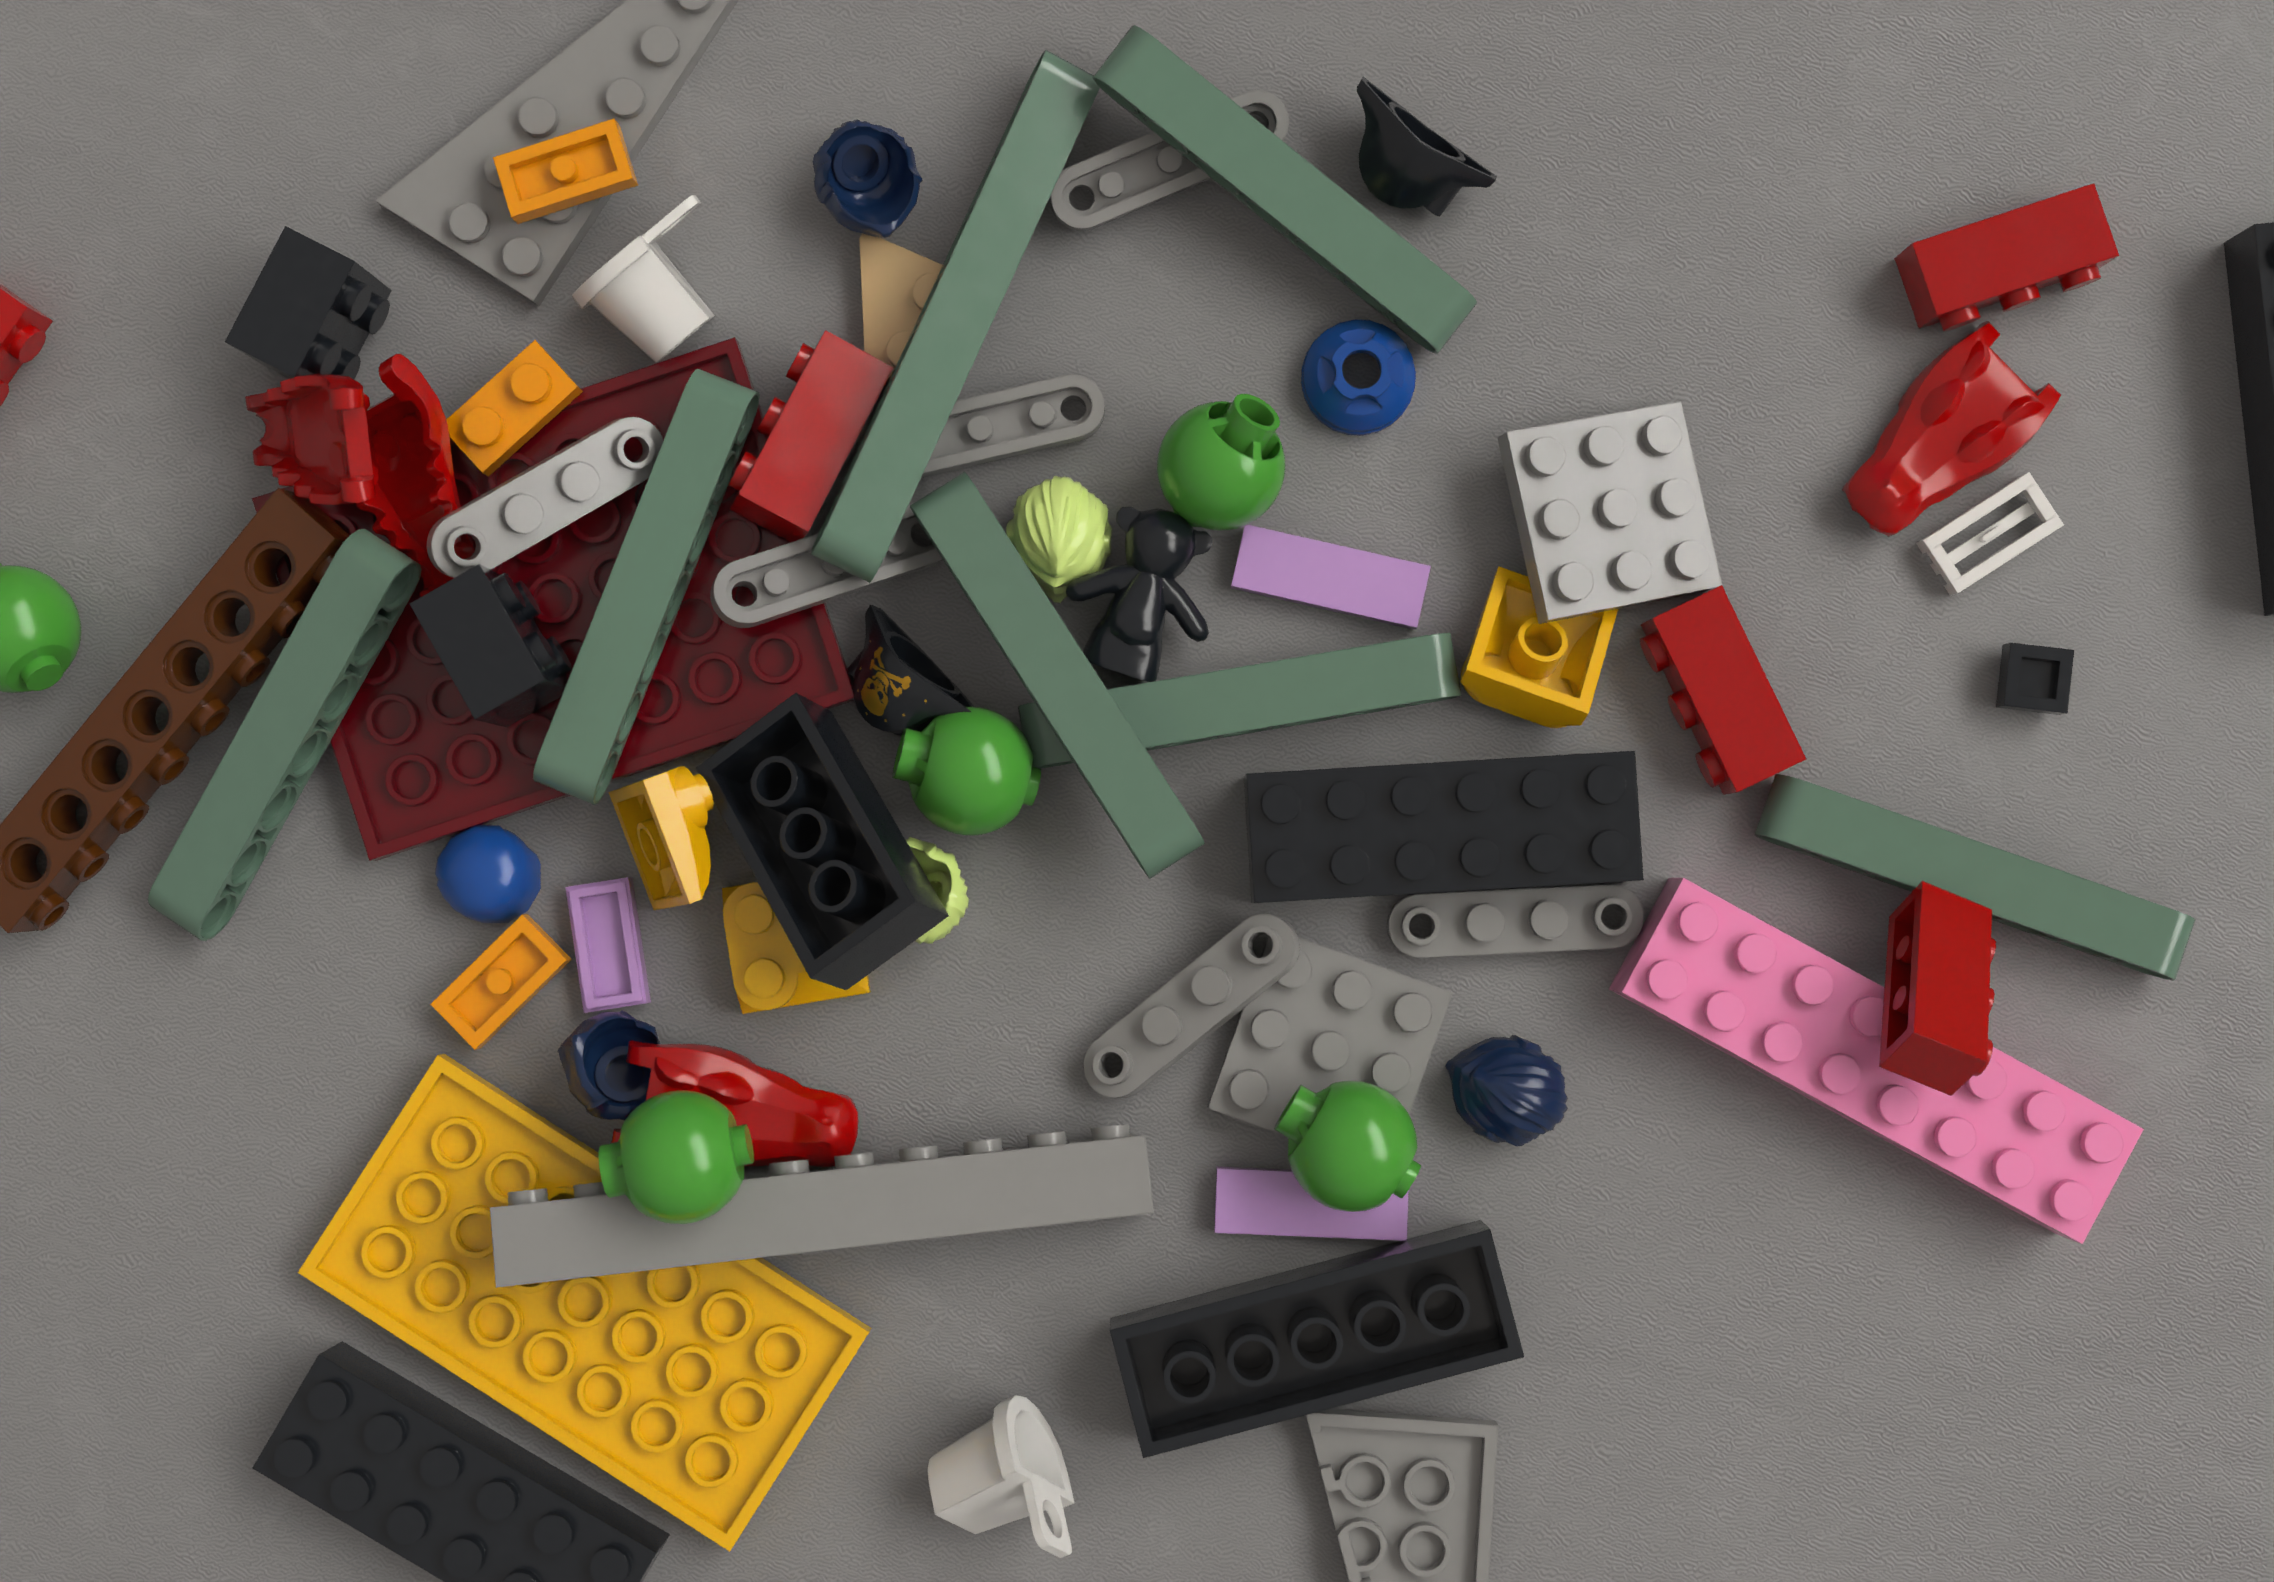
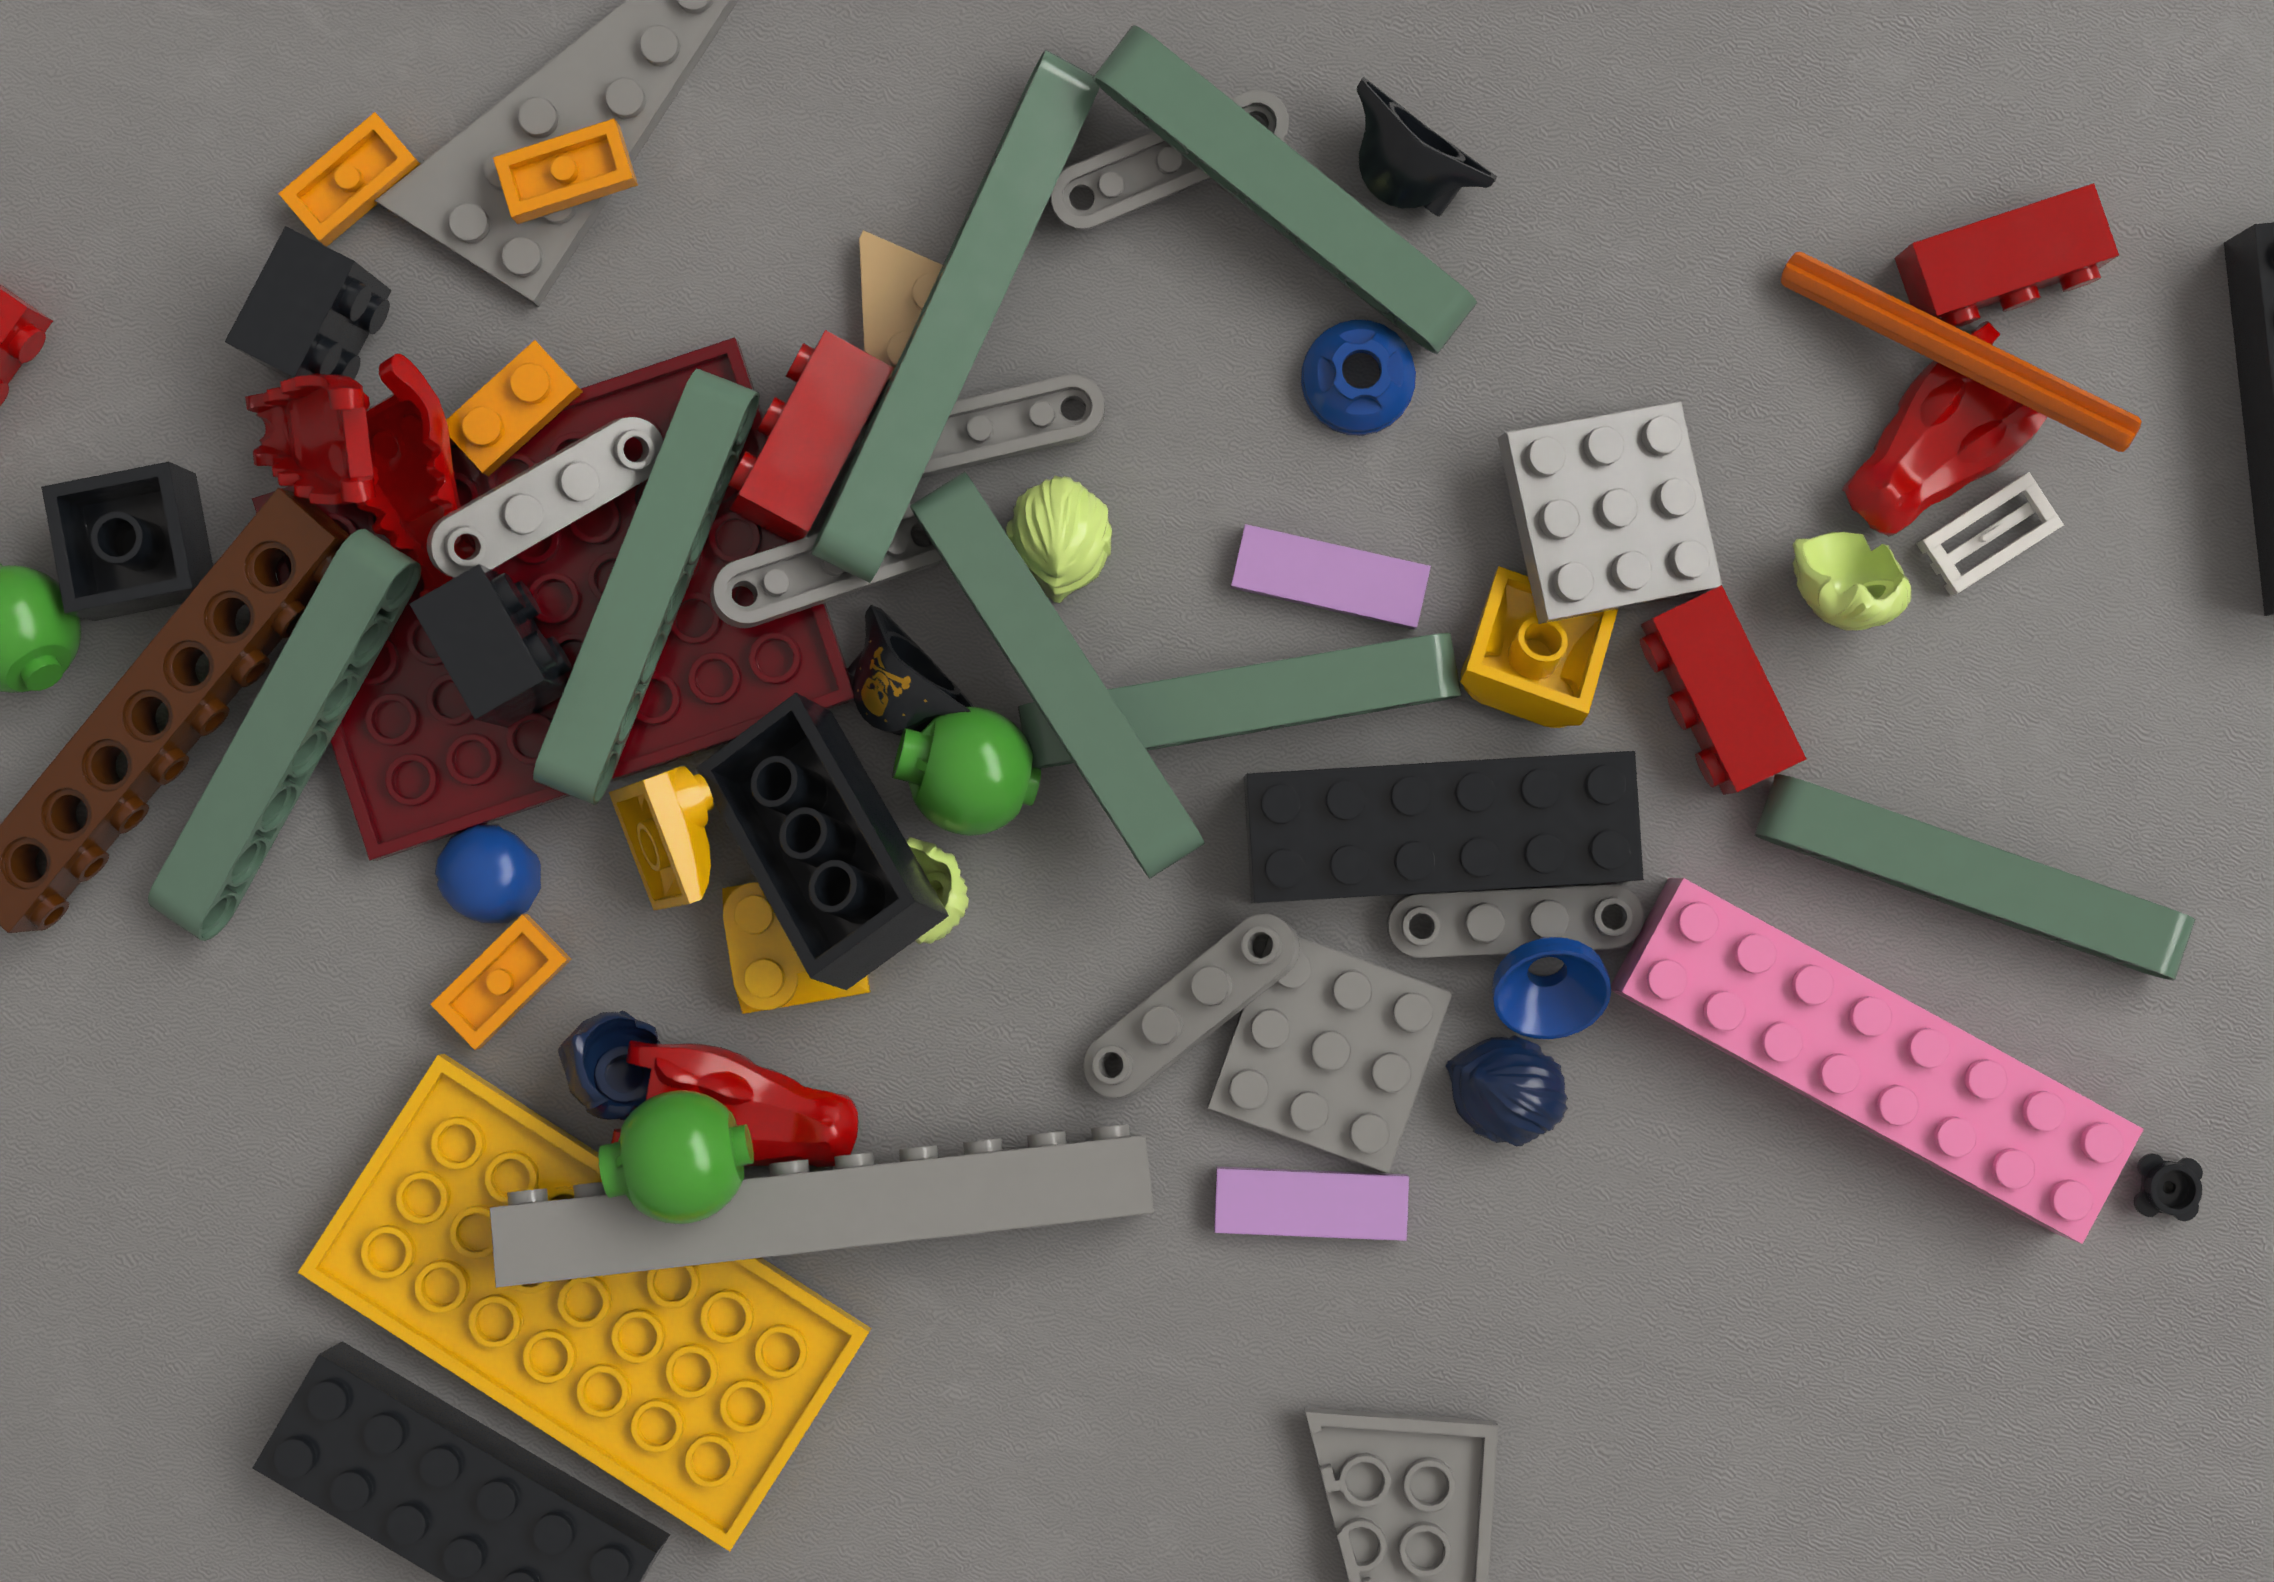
(127, 540): none -> black brick
(349, 179): none -> light orange plate
(608, 944): lavender tile -> none
(646, 292): white container -> none
(867, 178): dark blue hair -> none
(1005, 1474): white container -> none
(1130, 632): black piece -> none
(1222, 463): bright green brick -> none
(1315, 1338): black brick -> none
(1350, 1145): bright green brick -> none
(1553, 1003): none -> blue piece
(1849, 581): none -> yellowish green hair
(1937, 989): red brick -> none
(1961, 352): none -> orange axle
(2035, 678): black plate -> none
(2186, 1192): none -> black plate

